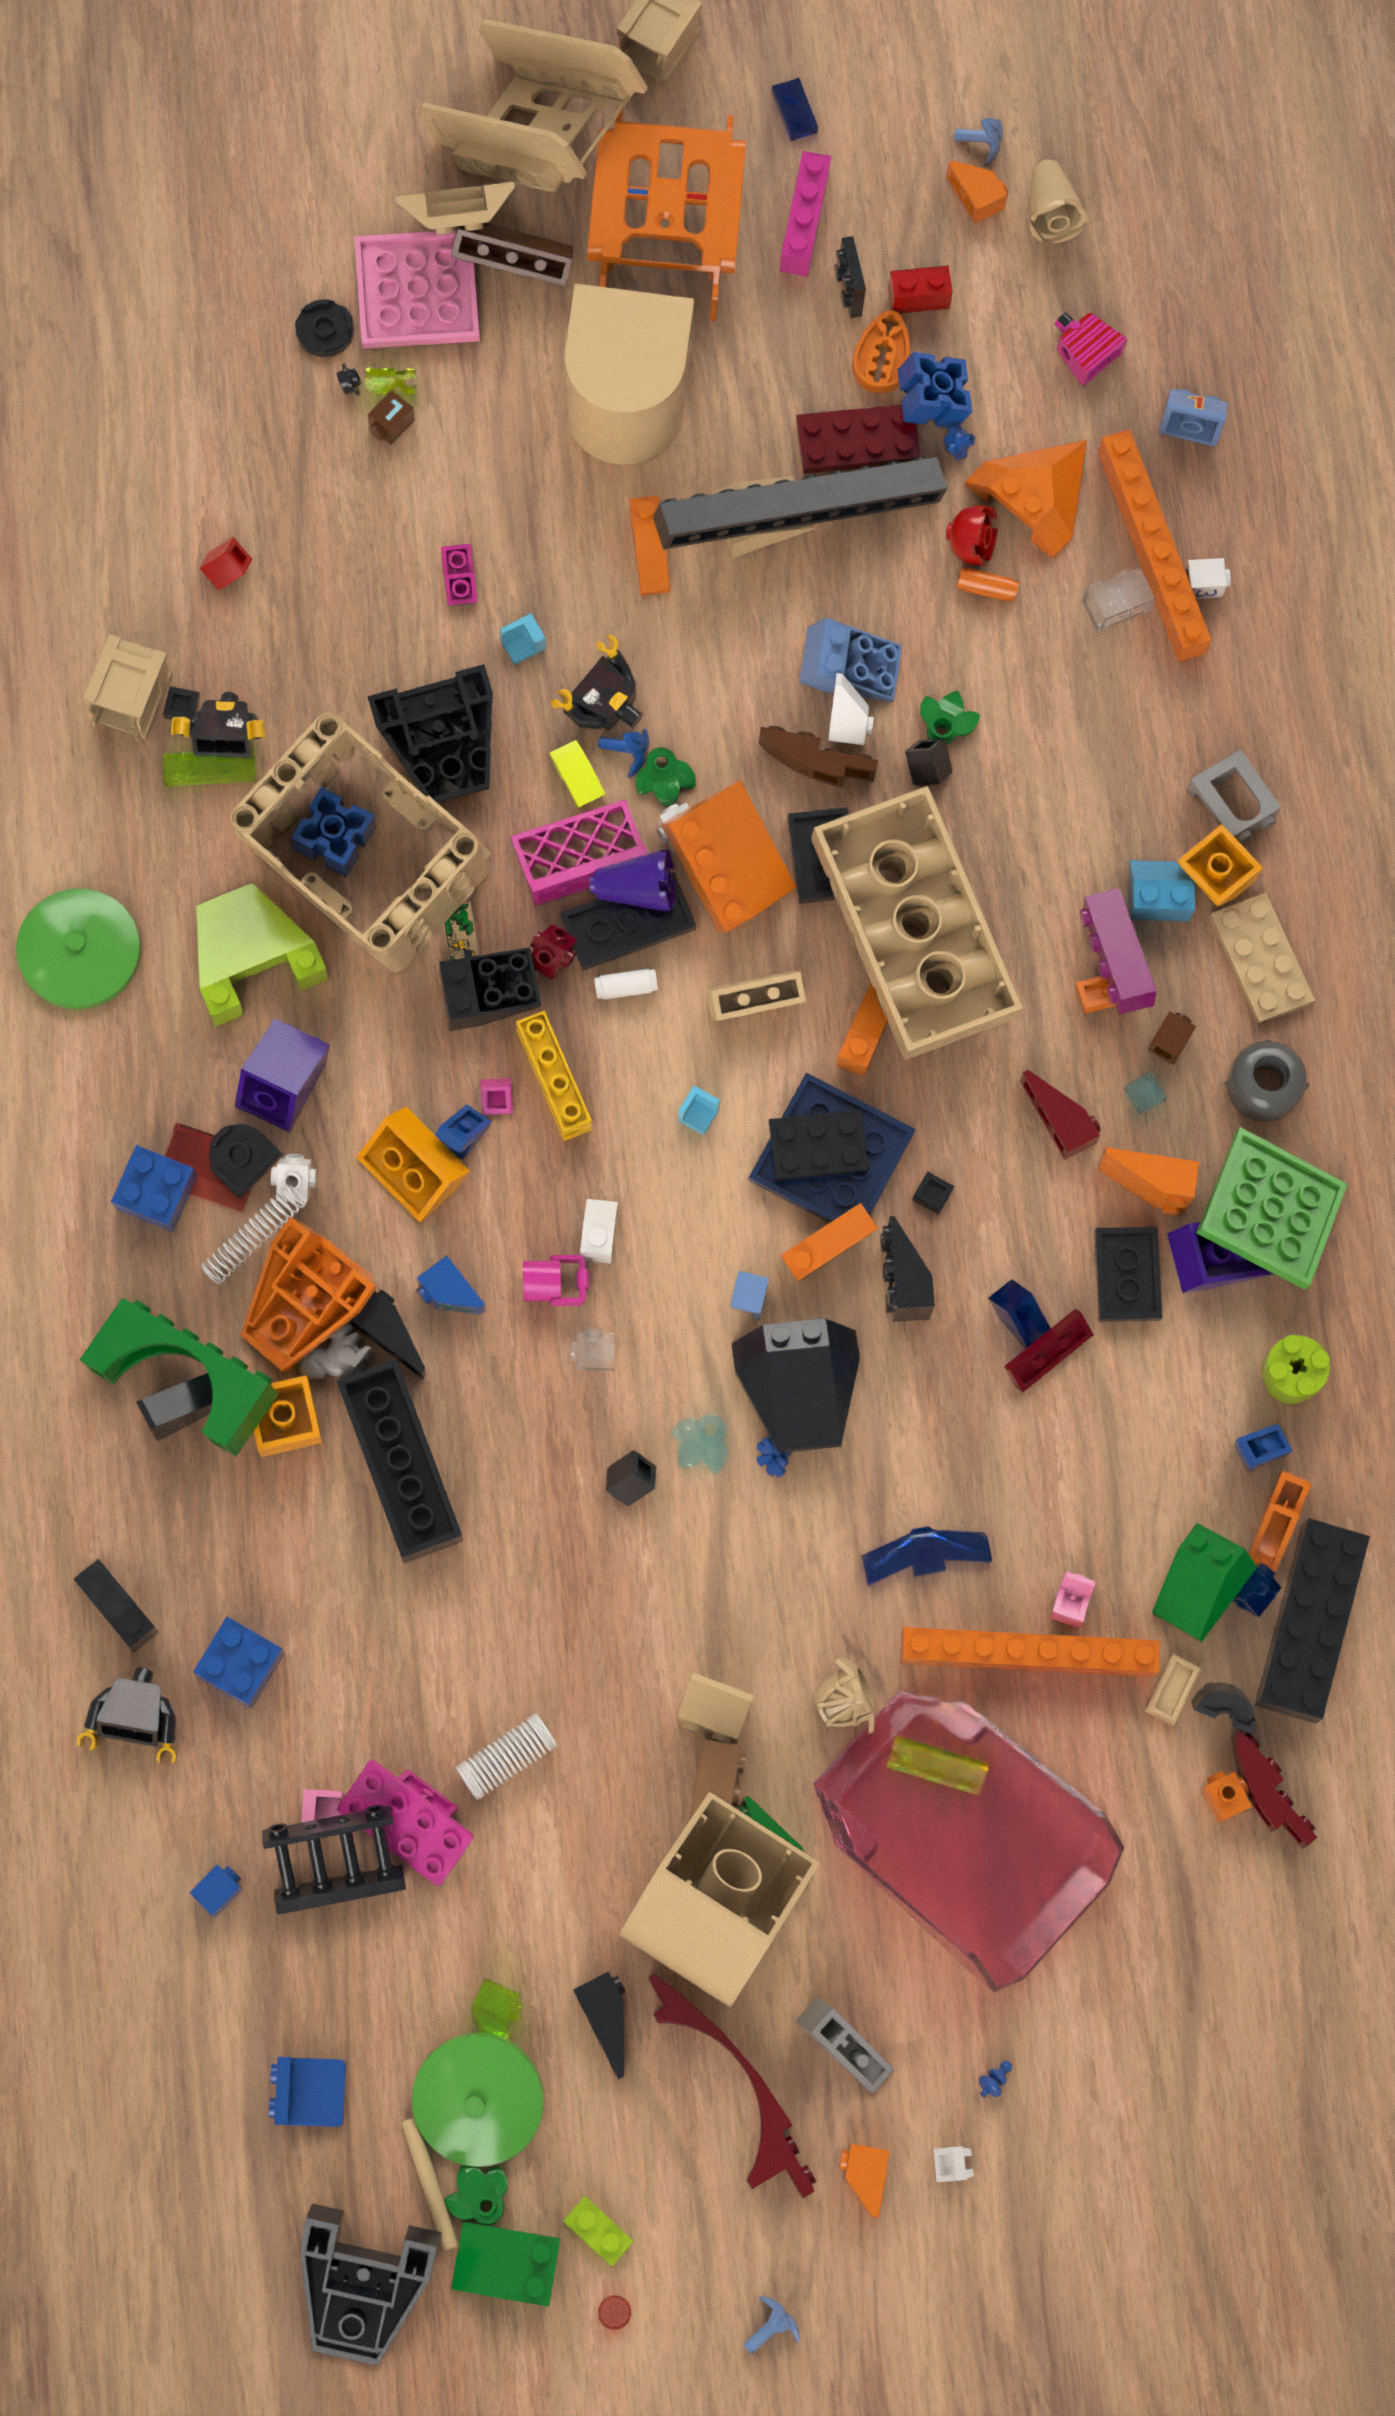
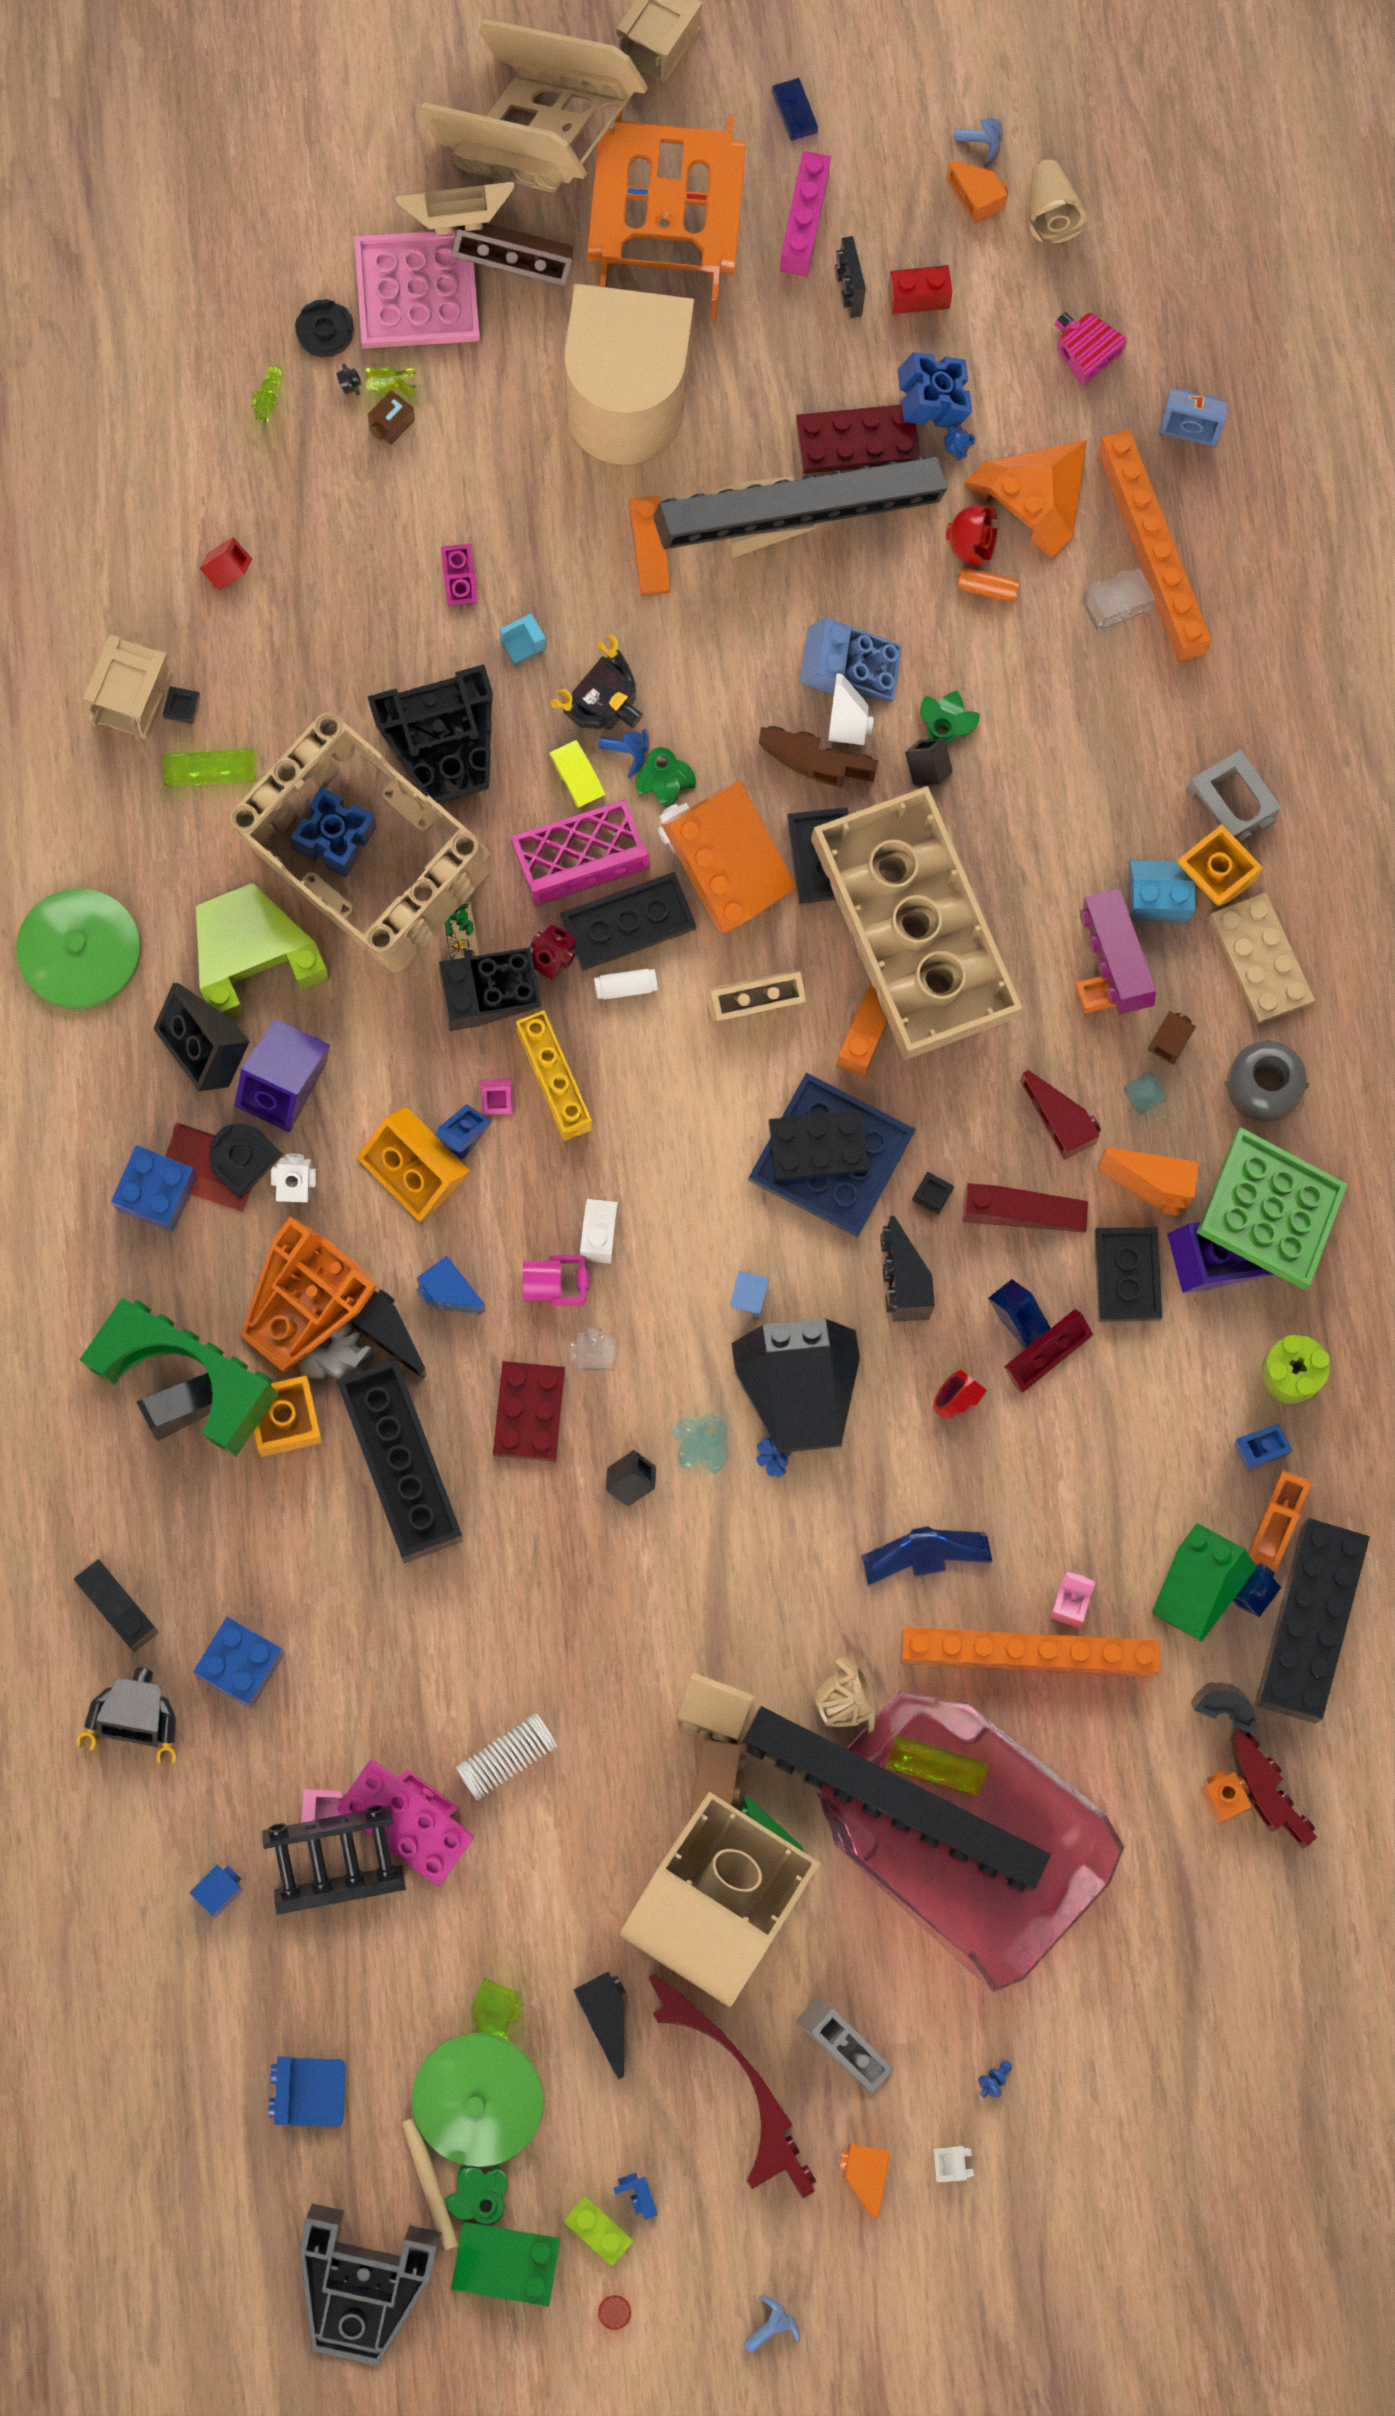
(200, 1039): none -> black slope
(221, 728): torso -> none
(263, 1223): white piece -> none
(264, 399): none -> clear neon green plate
(528, 1411): none -> dark red plate
(637, 881): dark purple cone -> none
(642, 2200): none -> blue bracket
(698, 1110): medium azure panel -> none
(829, 1242): orange slope -> none
(869, 348): orange piece -> none
(895, 1799): none -> black brick
(957, 1395): none -> red rock
(1022, 1208): none -> dark red slope
(1172, 1689): tan tile -> none
(1208, 577): white brick -> none

